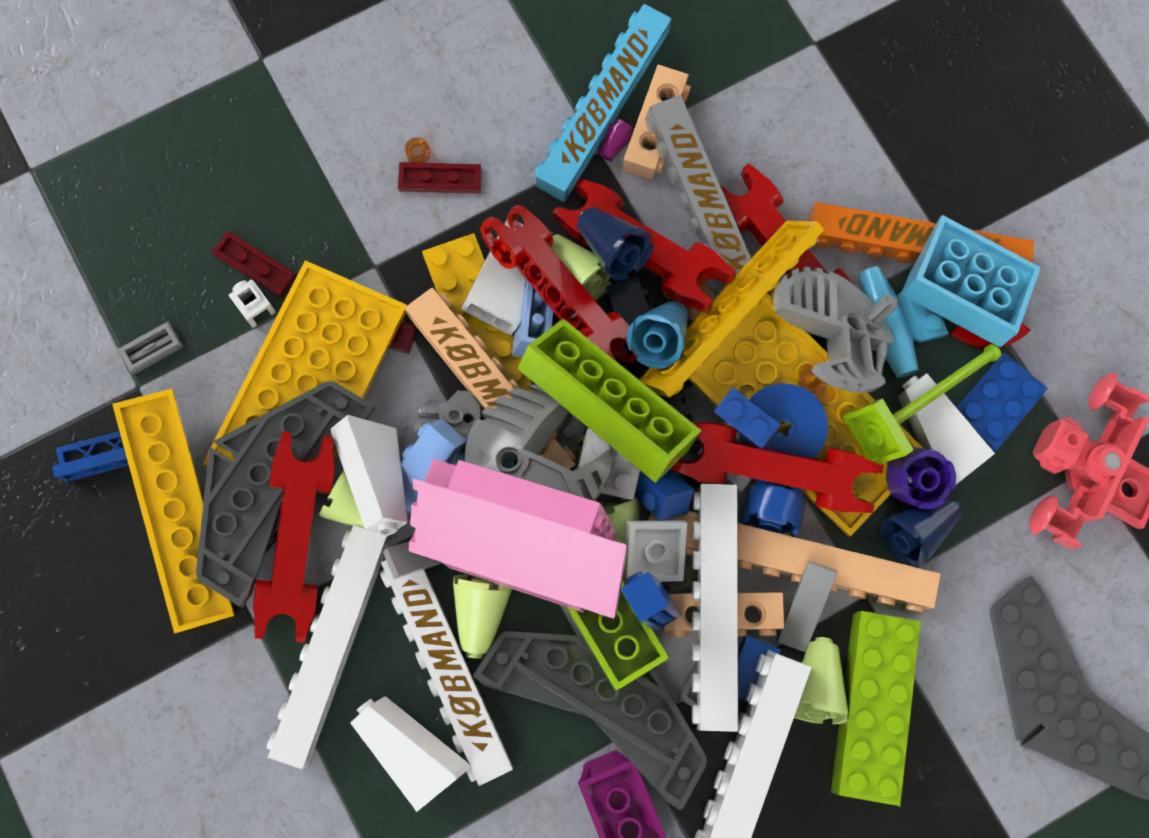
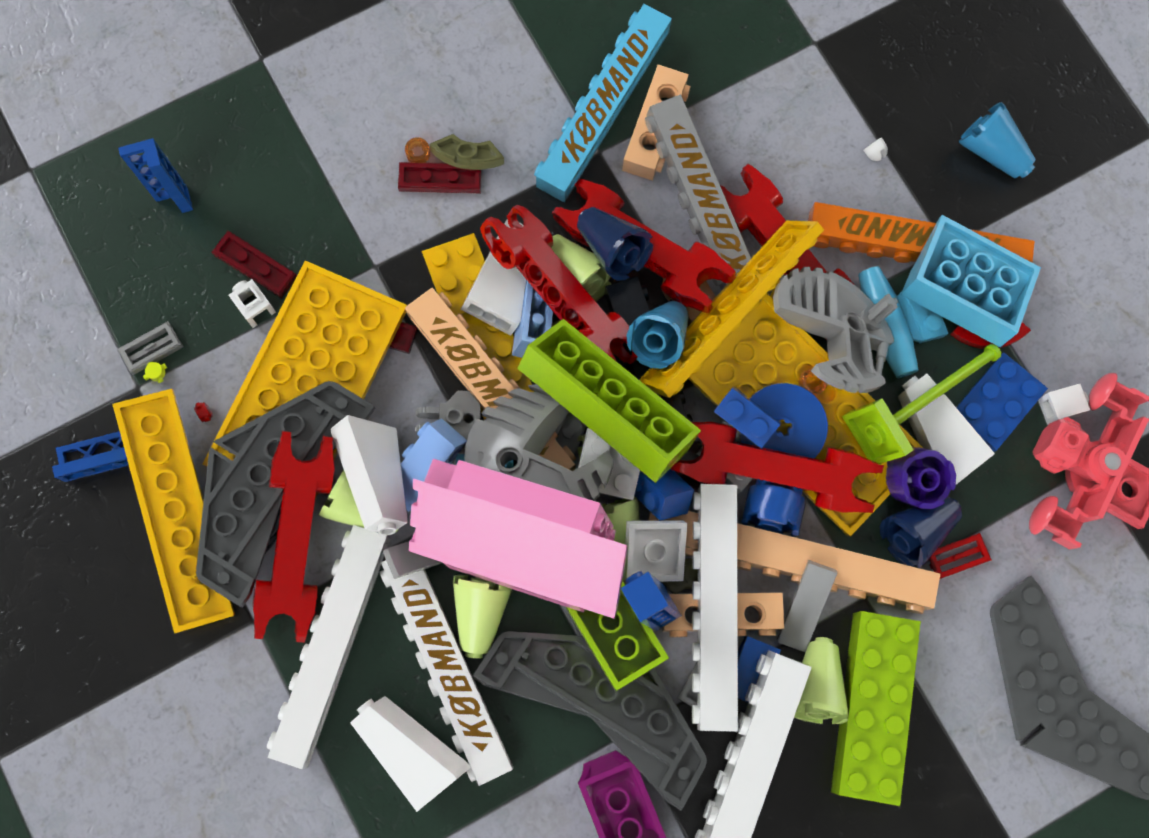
(155, 372): none -> neon yellow piece
(158, 167): none -> blue fence
(203, 412): none -> red piece
(467, 154): none -> olive tile
(616, 139): magenta cone -> none
(876, 150): none -> white hinge
(935, 565): none -> red tile
(1000, 142): none -> dark azure cone
(1064, 403): none -> white brick

